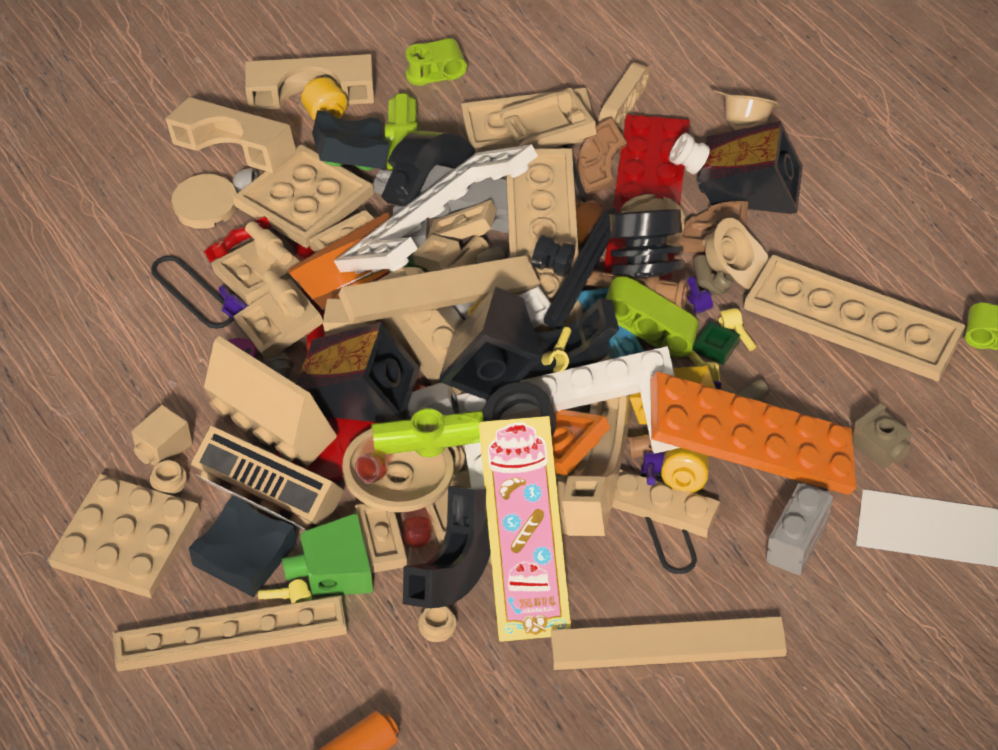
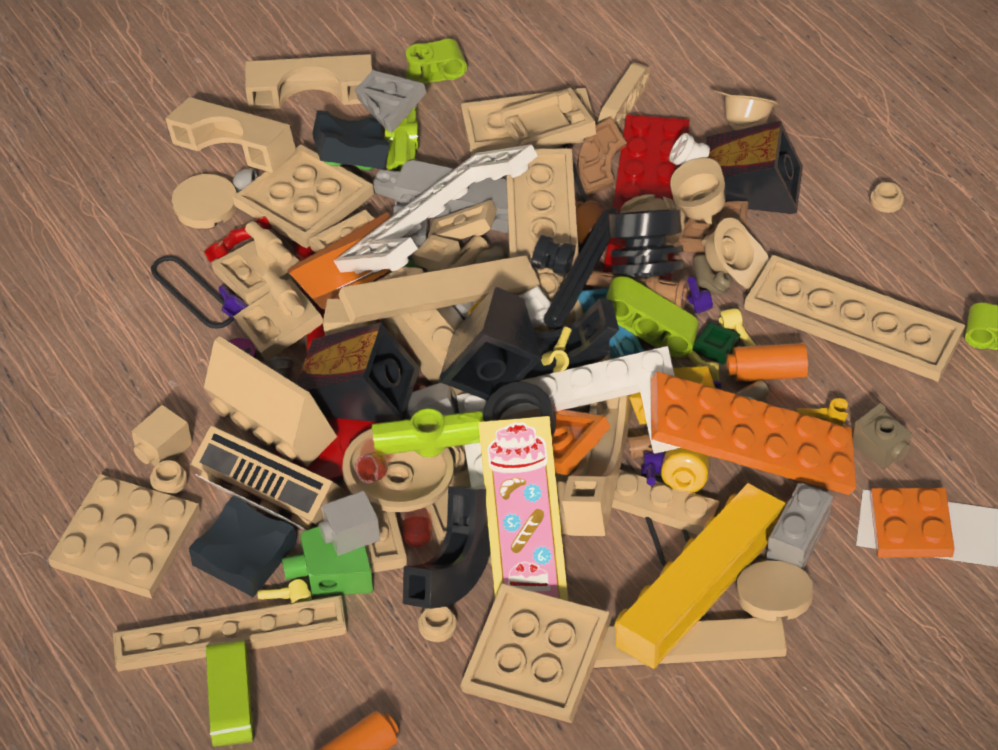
(229, 693): none -> lime beam
(324, 95): yellow head -> none
(349, 523): none -> light grey brick
(389, 97): none -> light grey wing
(416, 157): black arch -> none
(536, 653): none -> tan plate
(698, 576): none -> yellow brick
(699, 188): none -> tan piece
(768, 362): none -> orange brick
(774, 590): none -> tan tile
(834, 414): none -> yellow hand
(887, 197): none -> tan plate
(911, 522): none -> orange plate

